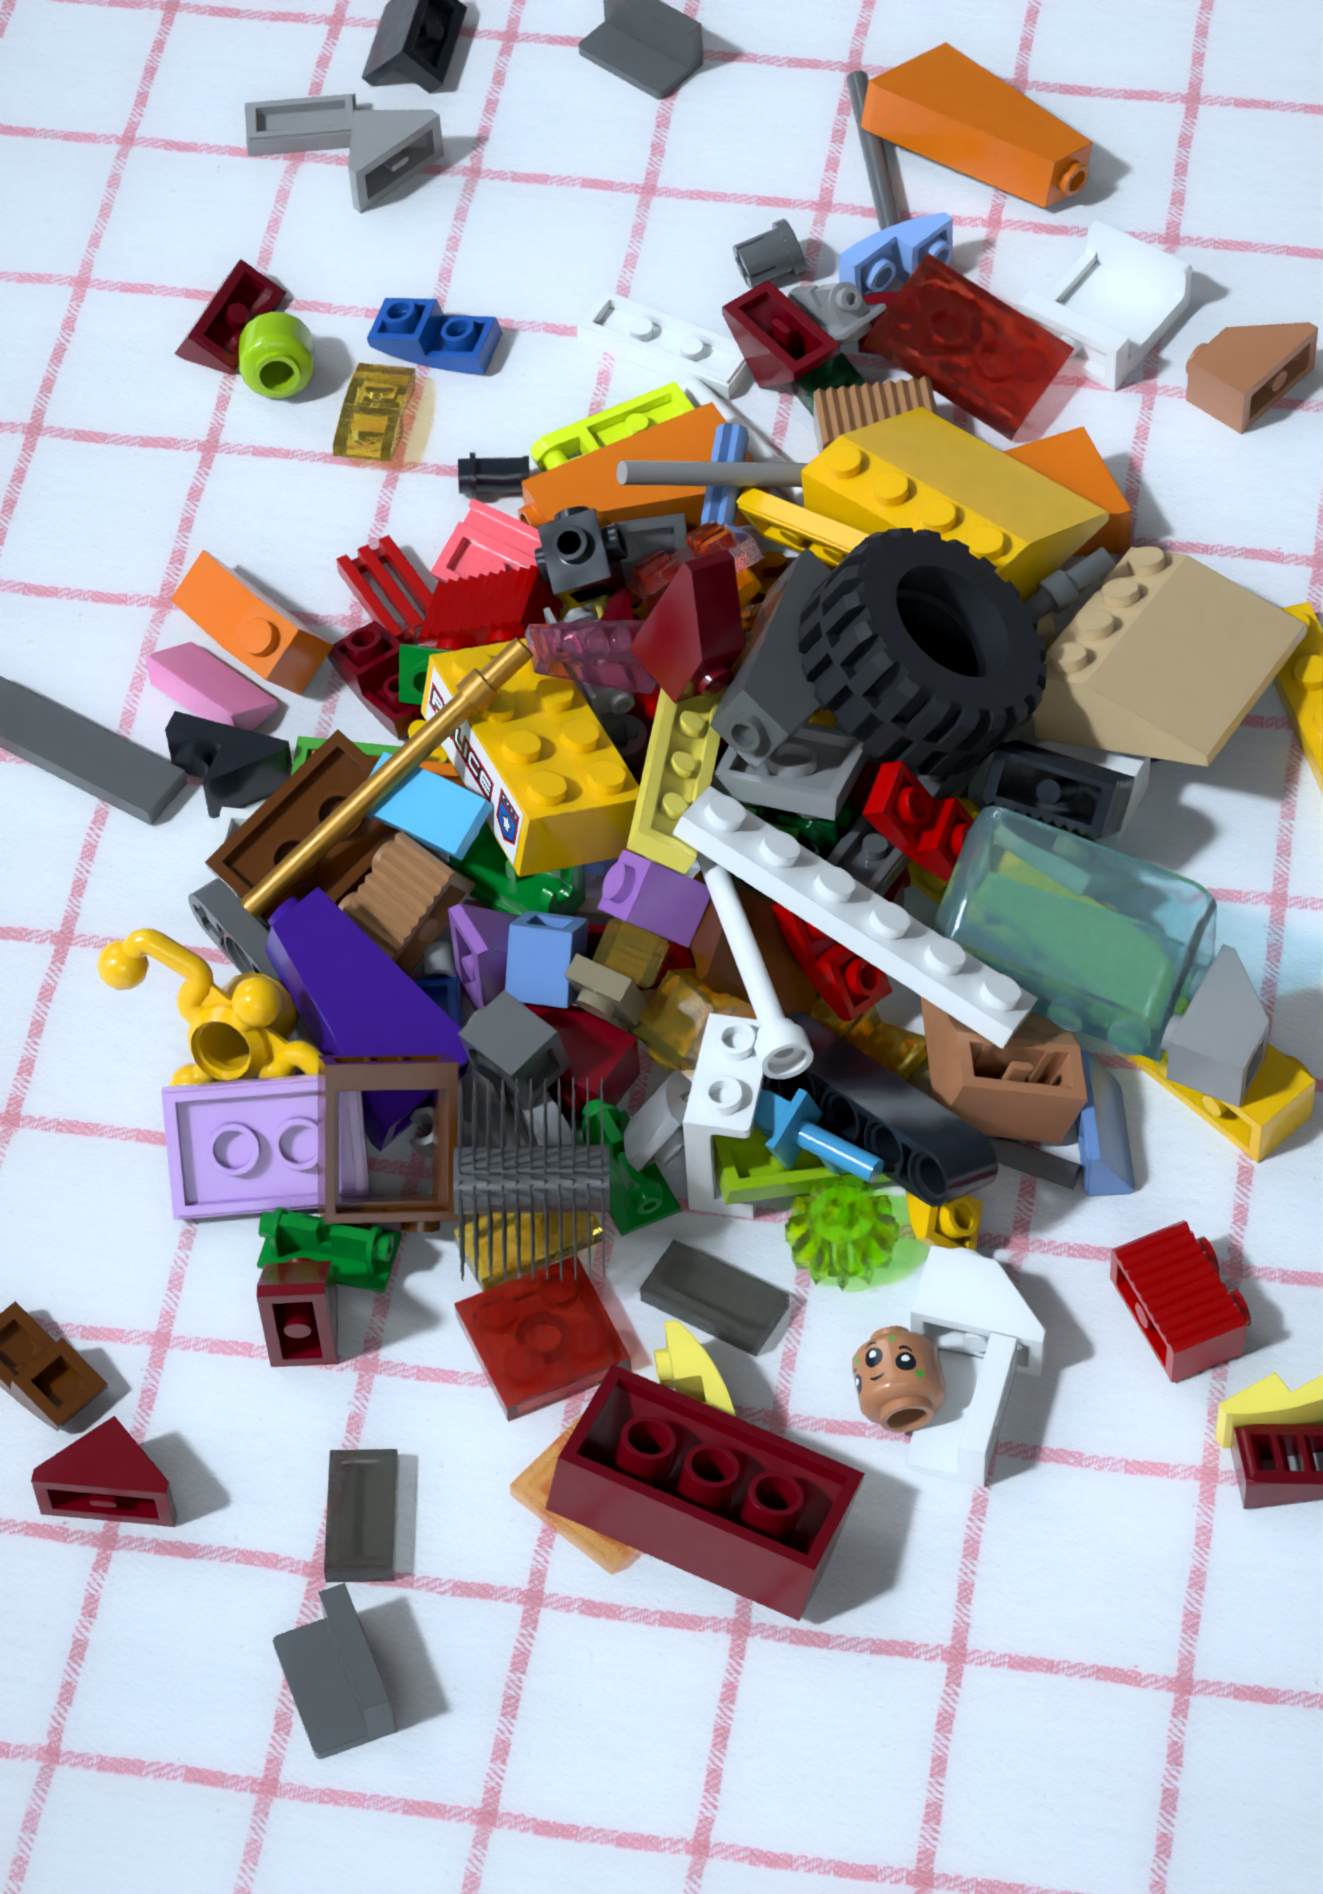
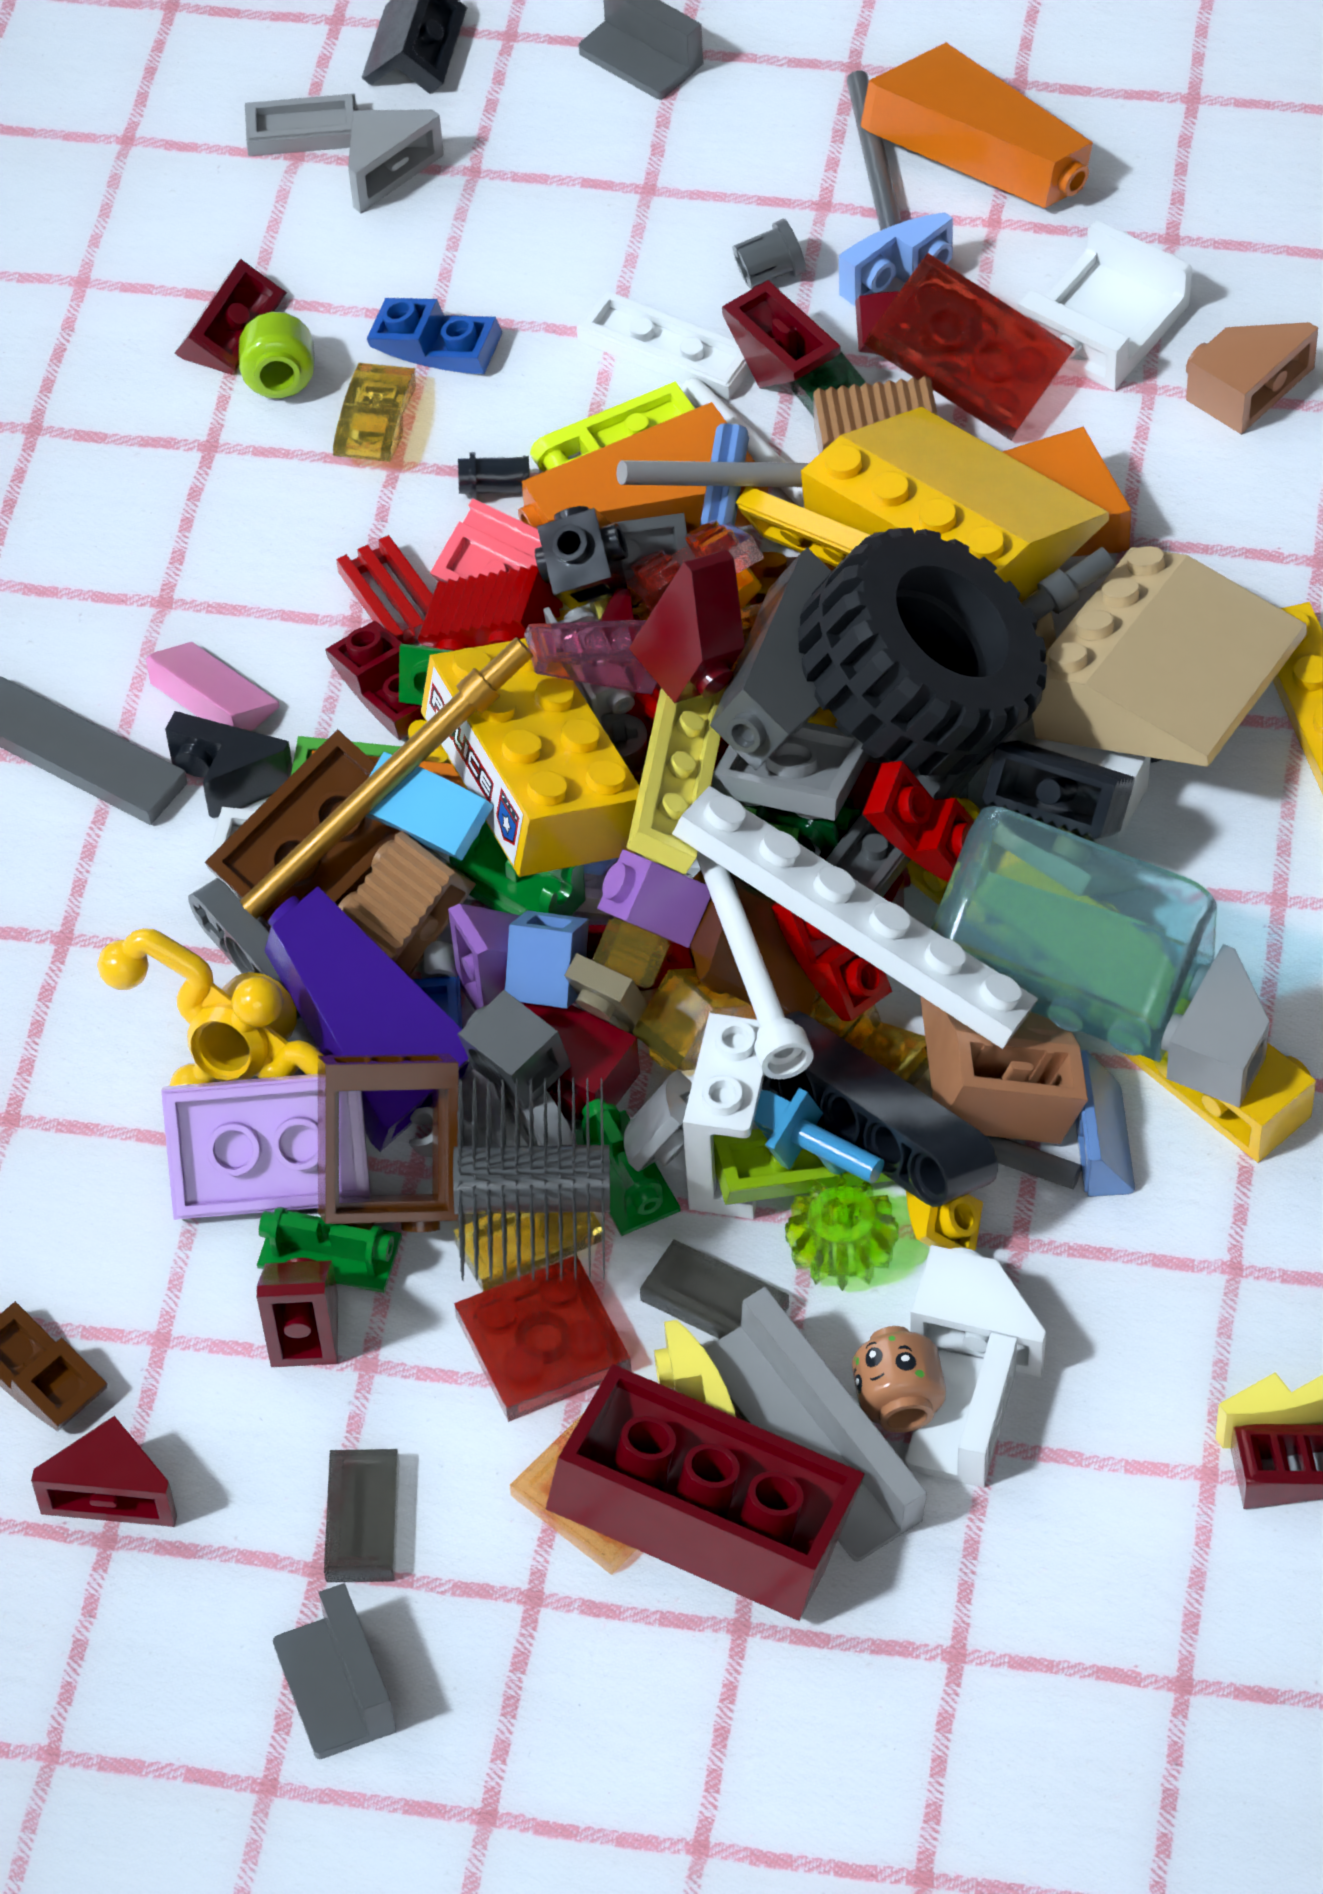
(251, 624): orange slope -> none
(791, 1392): none -> light grey panel
(837, 309): light grey hinge -> none
(1179, 1300): red brick -> none

